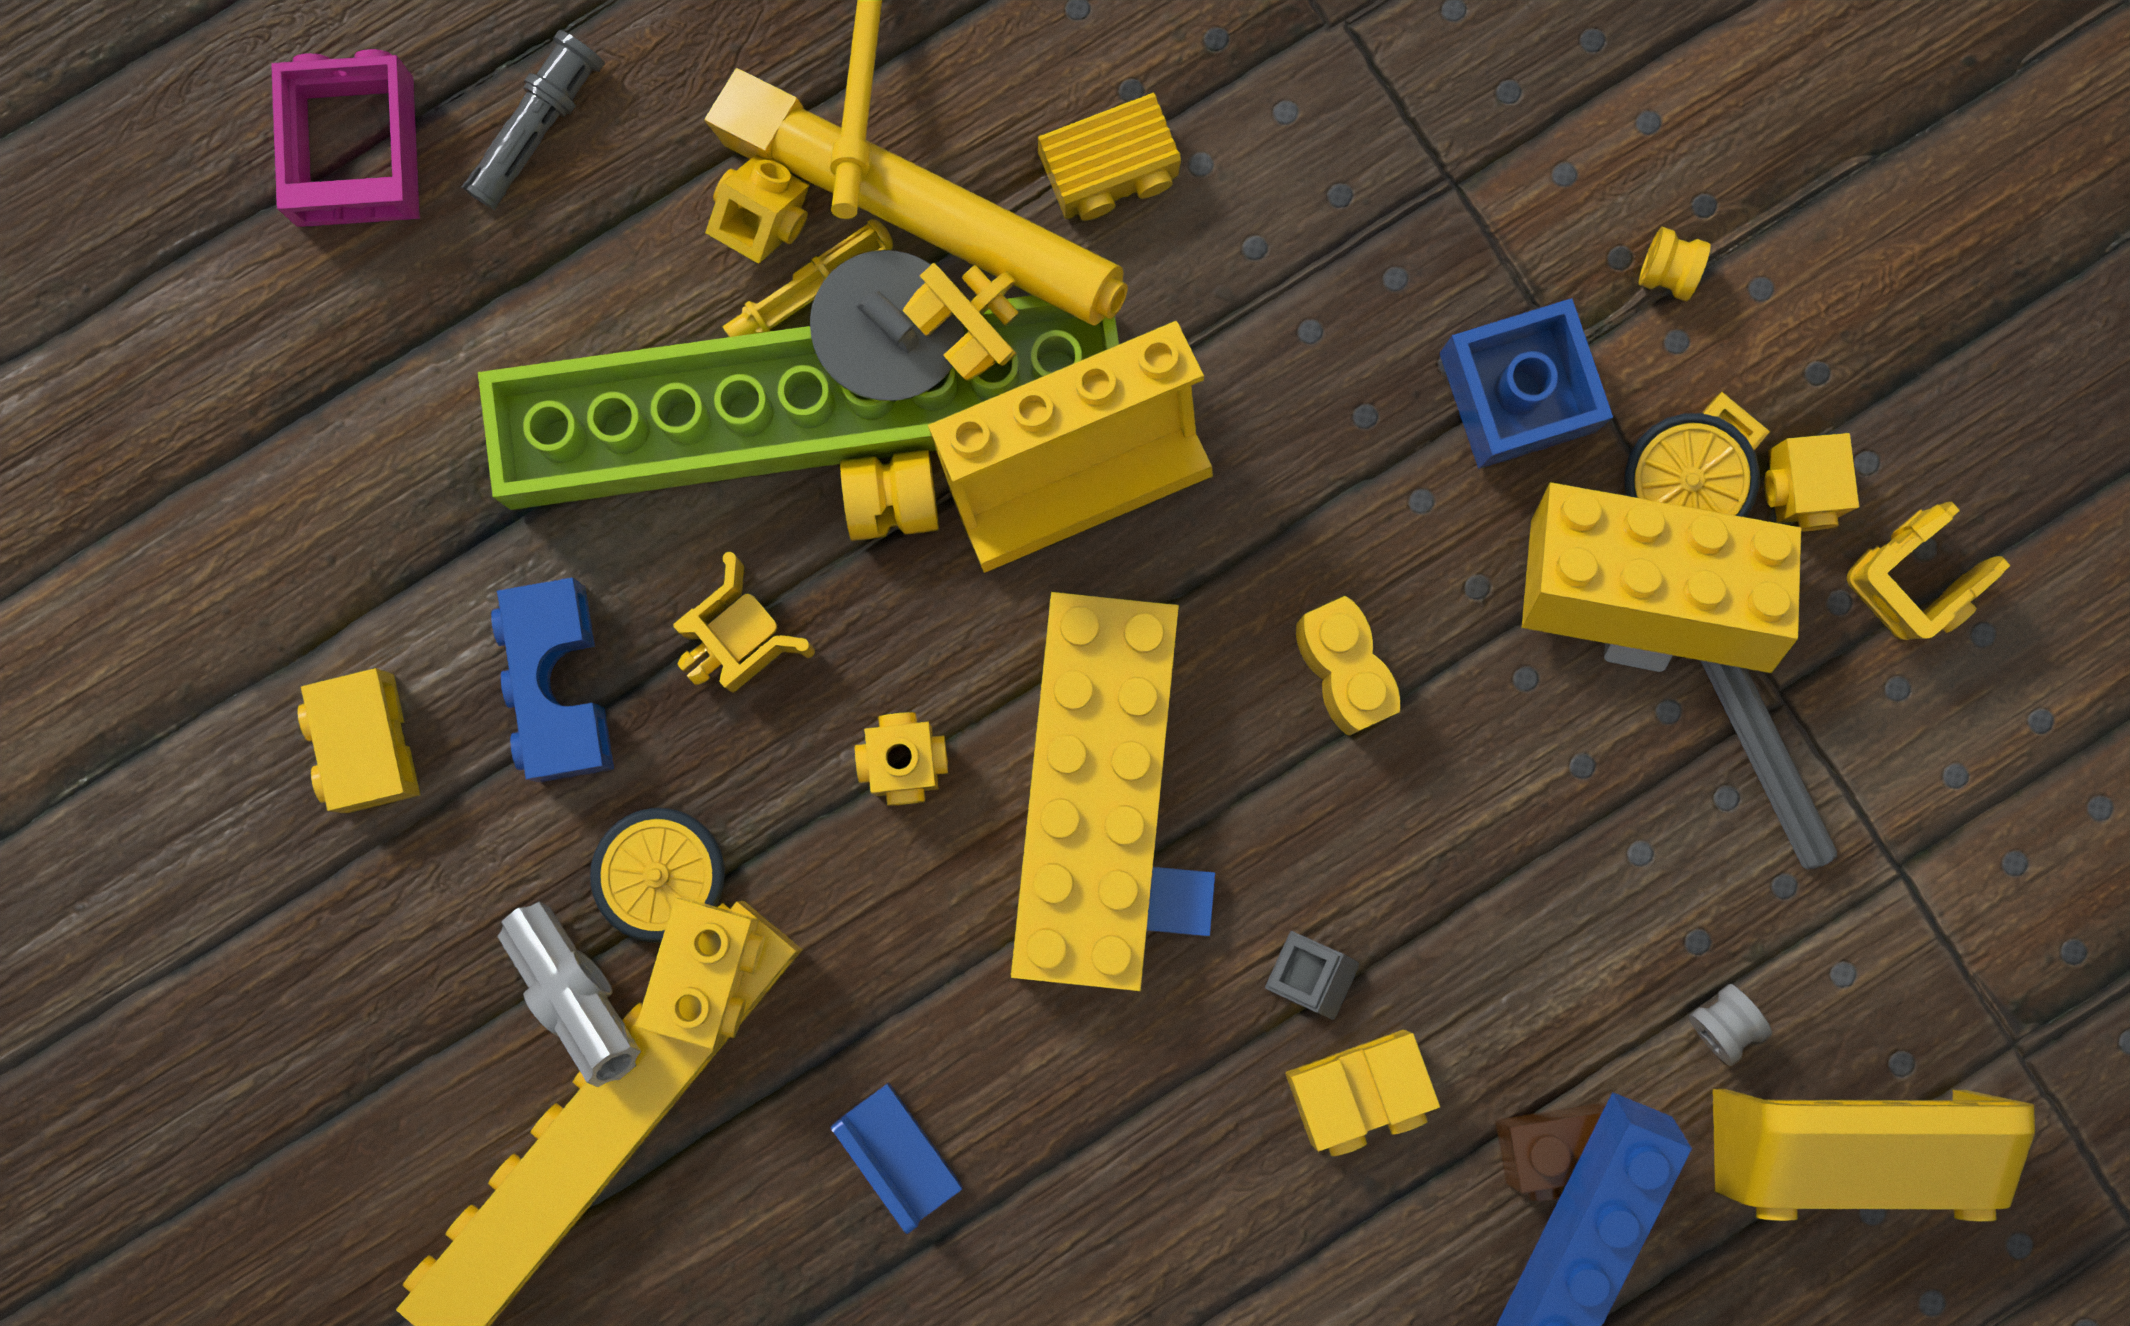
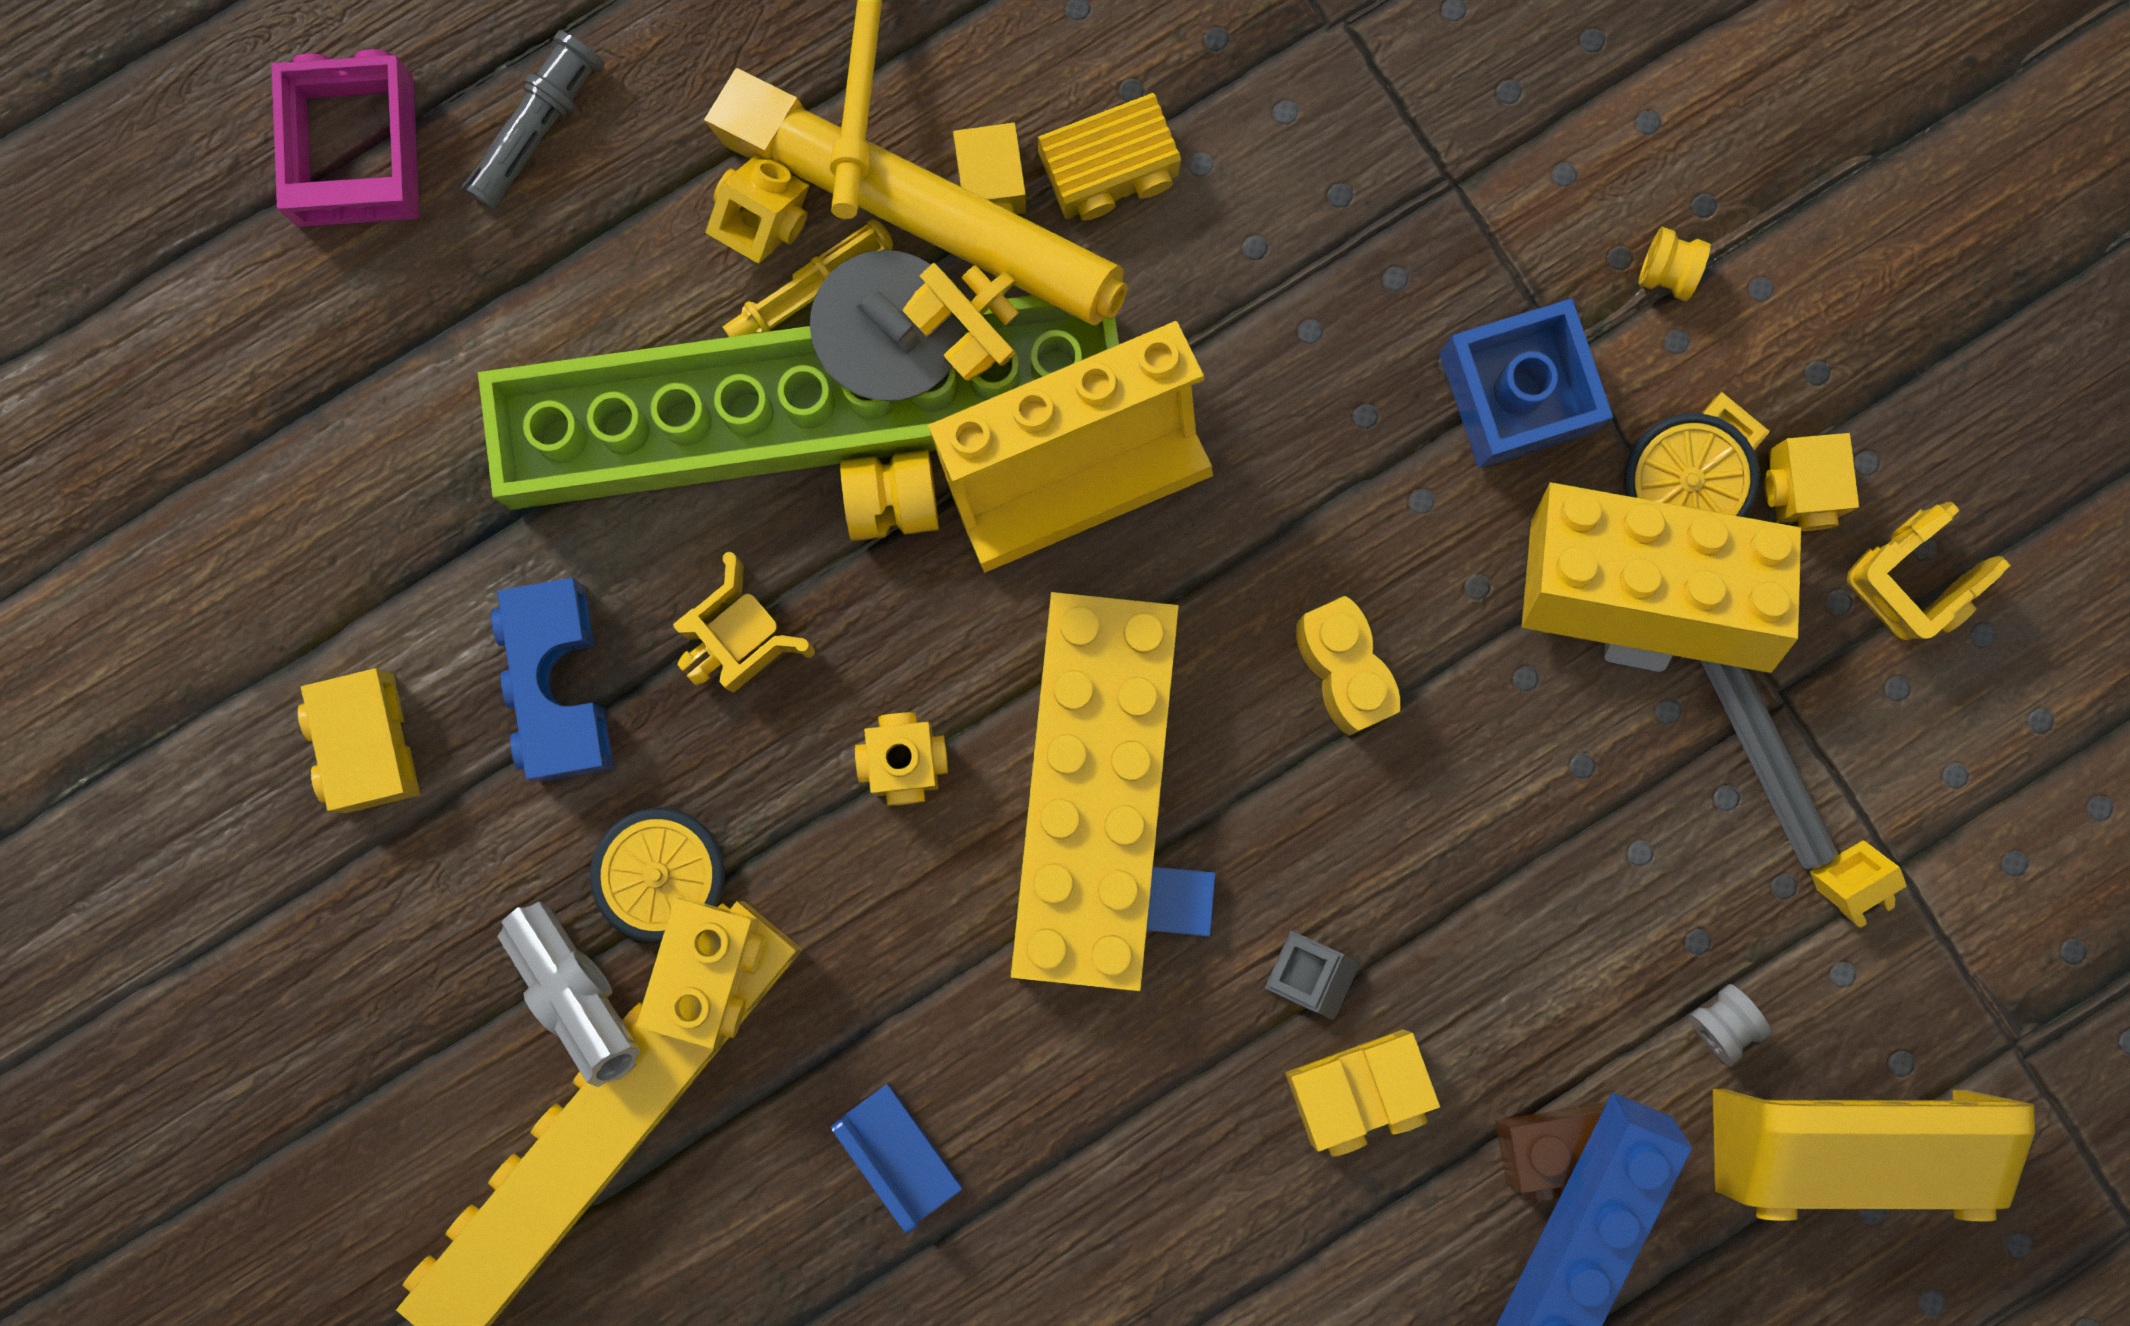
(991, 165): none -> yellow brick
(1859, 881): none -> yellow tile

